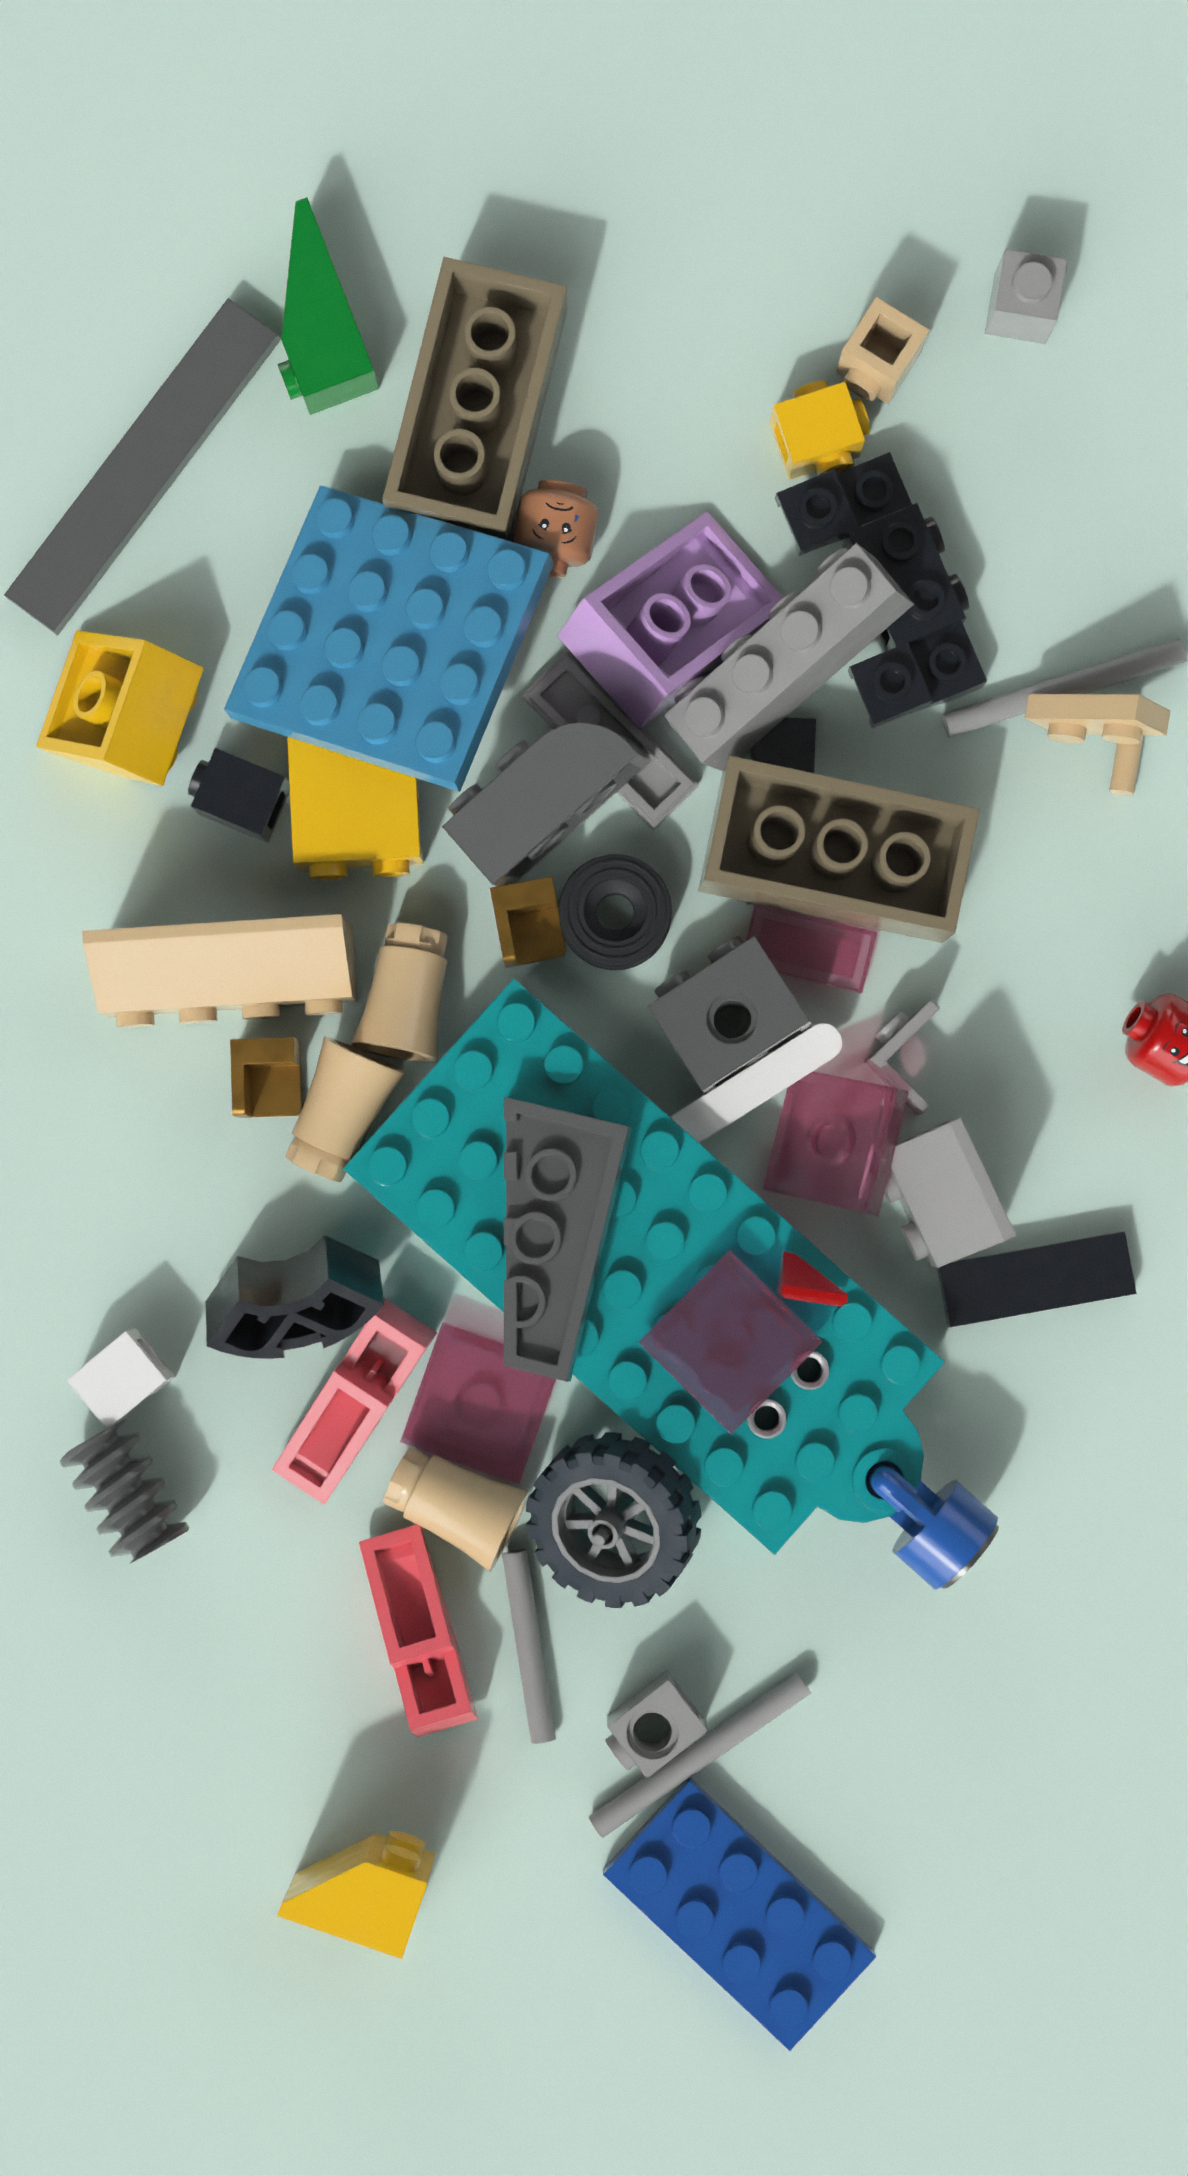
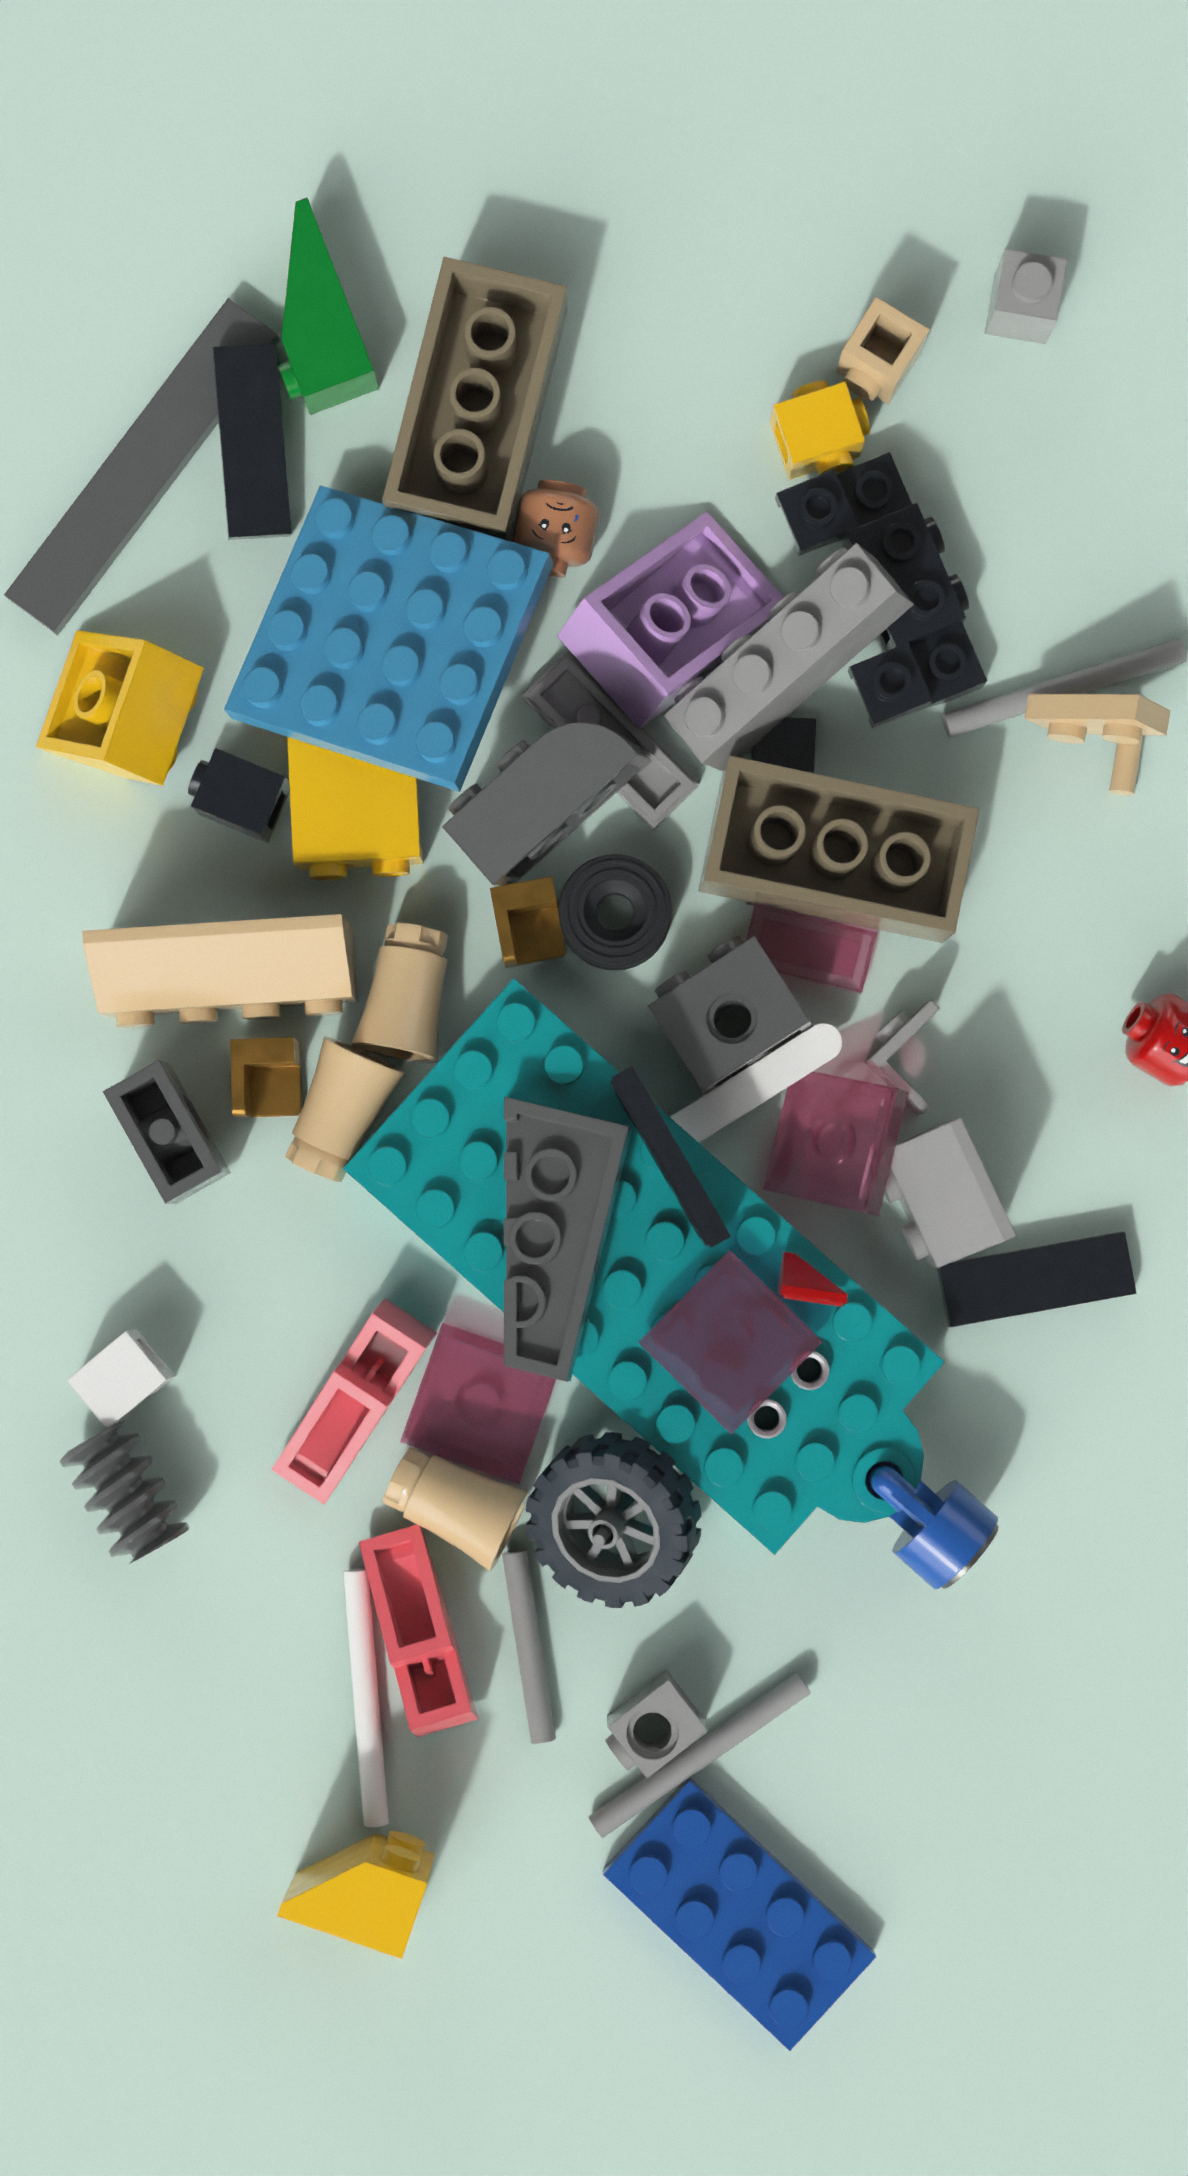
(166, 1132): none -> dark grey brick
(252, 441): none -> black tile
(293, 1301): black brick -> none
(366, 1698): none -> white bar
(669, 1158): none -> black tile

